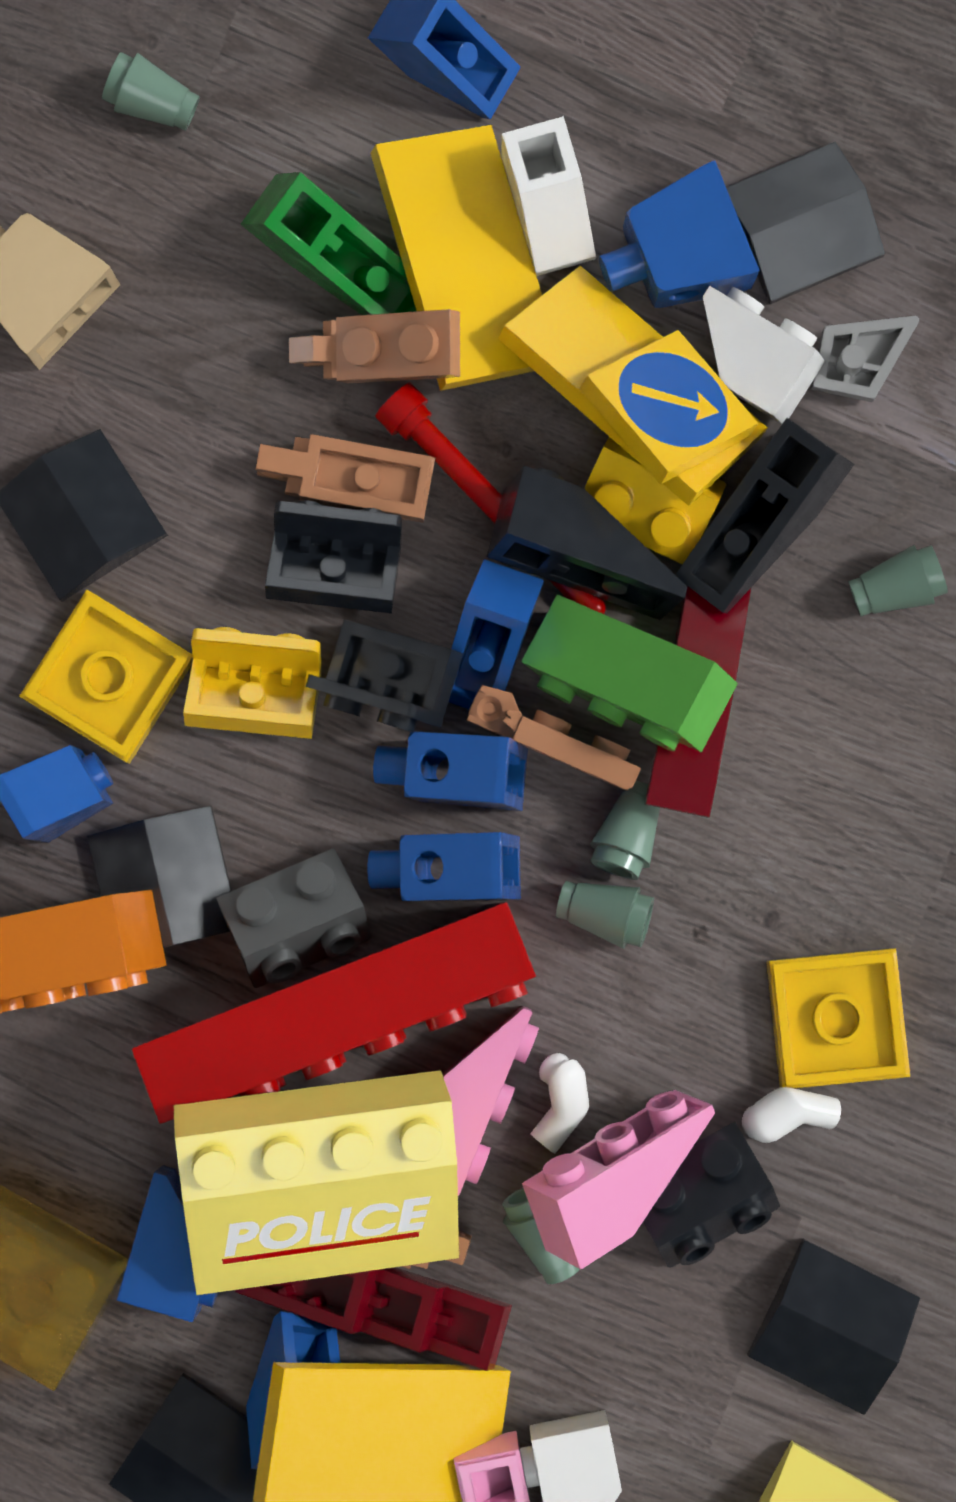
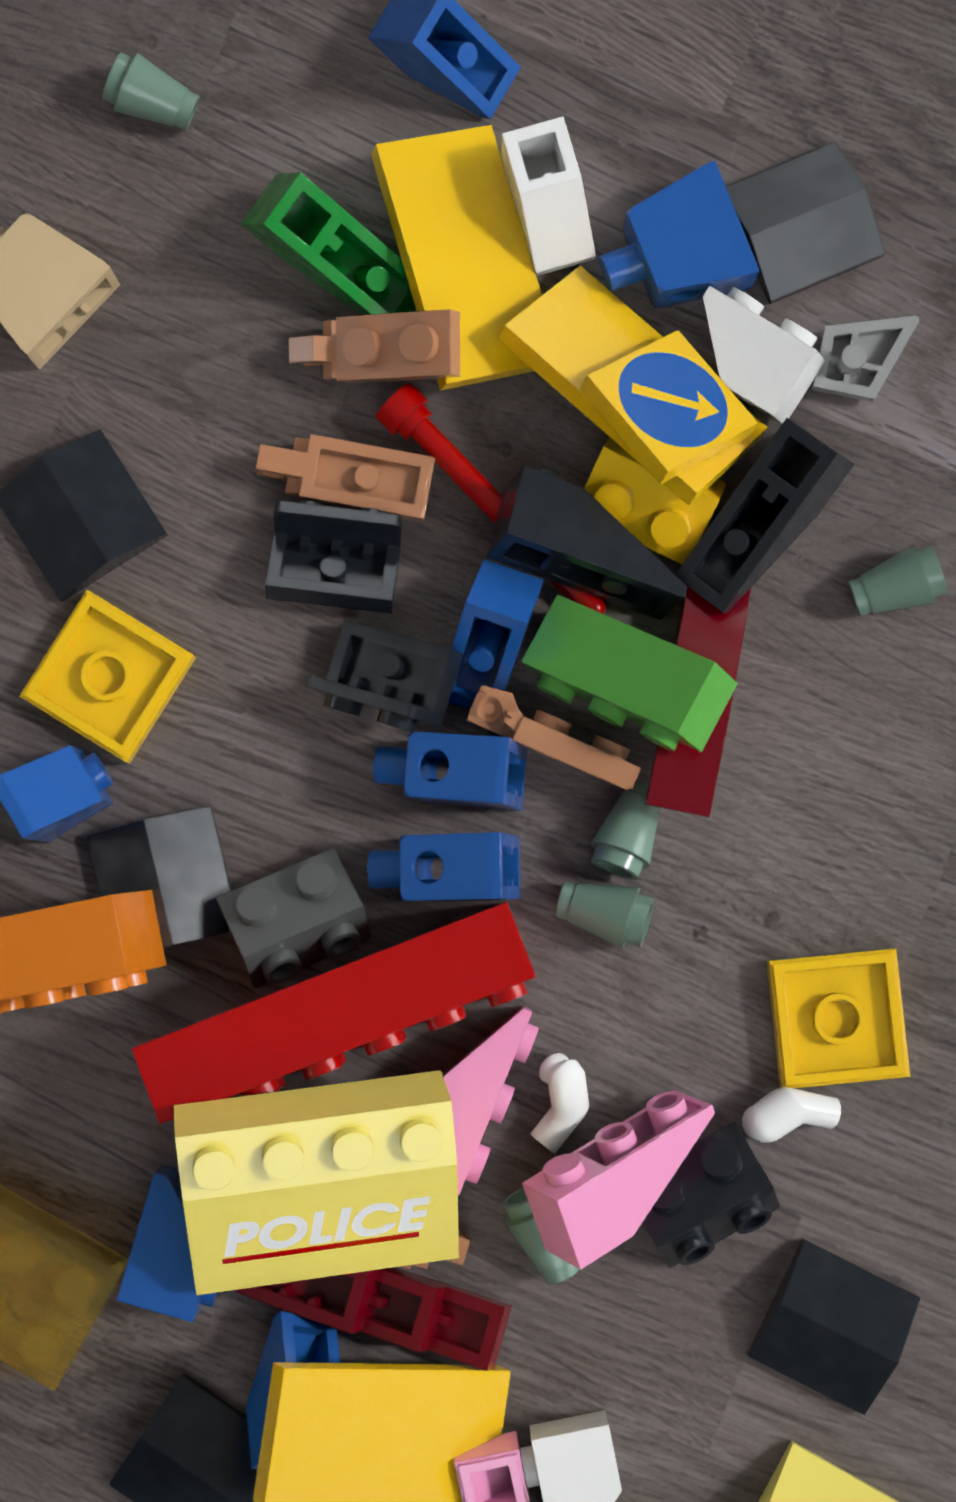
(252, 682): yellow bracket -> none

